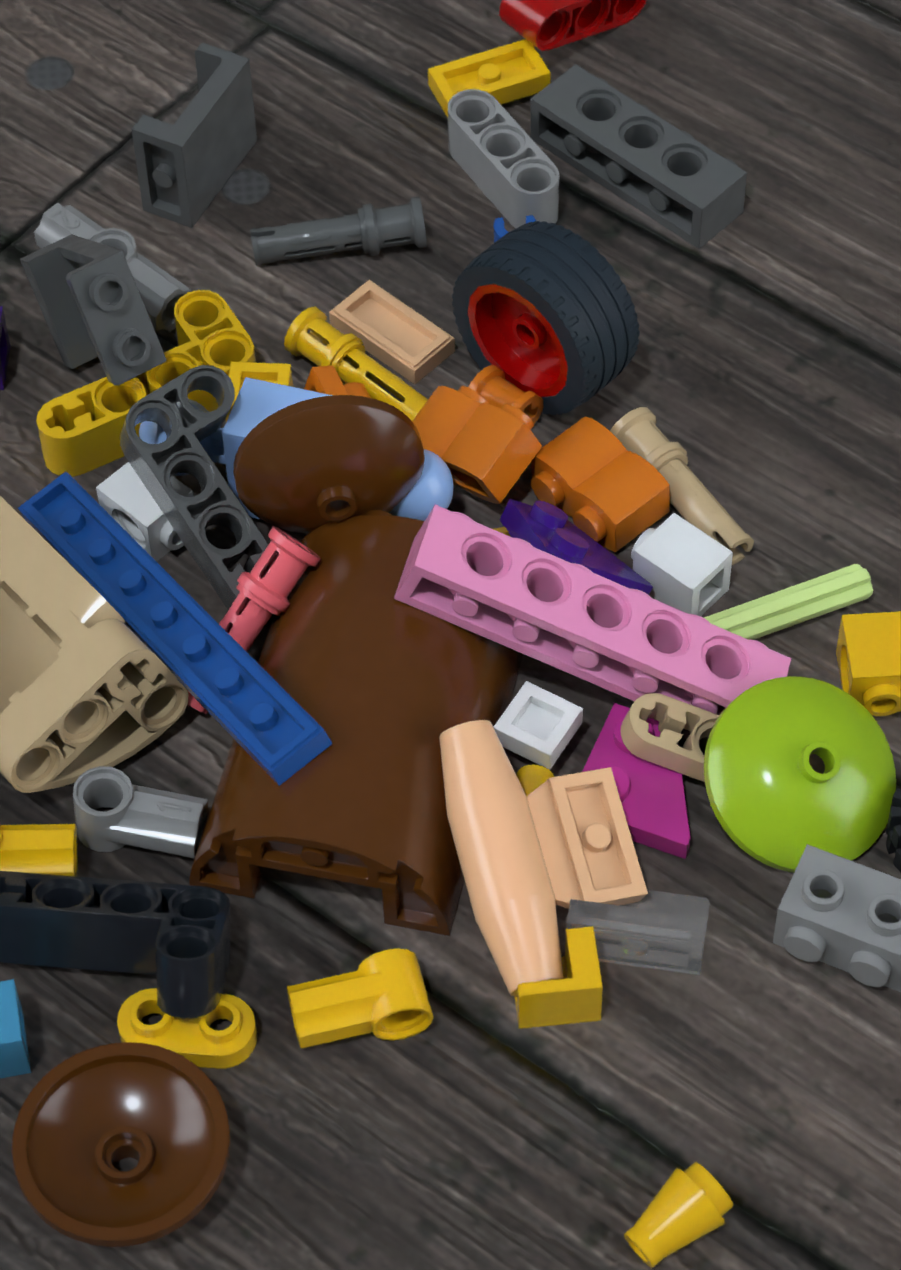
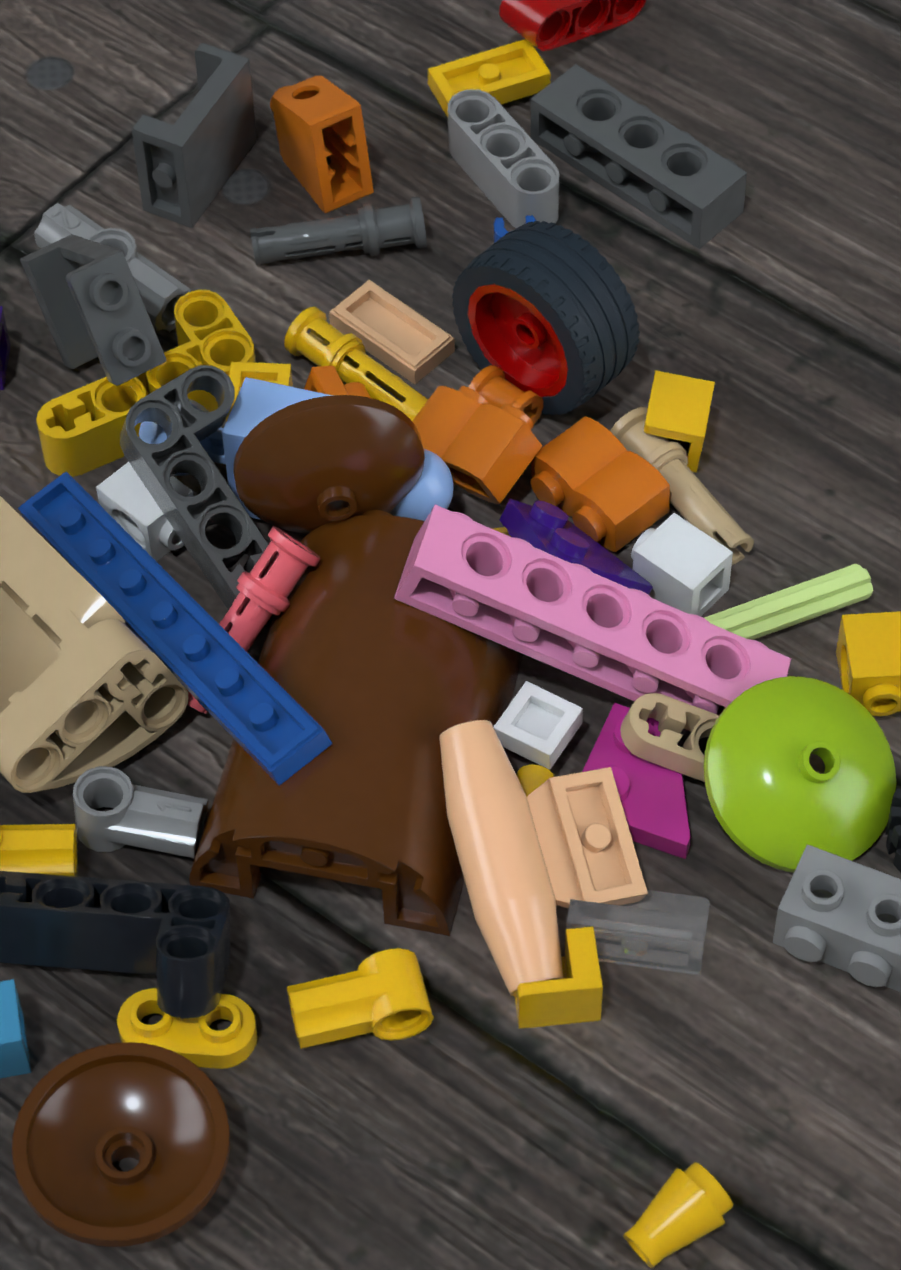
(318, 122): none -> orange torso
(680, 411): none -> yellow panel

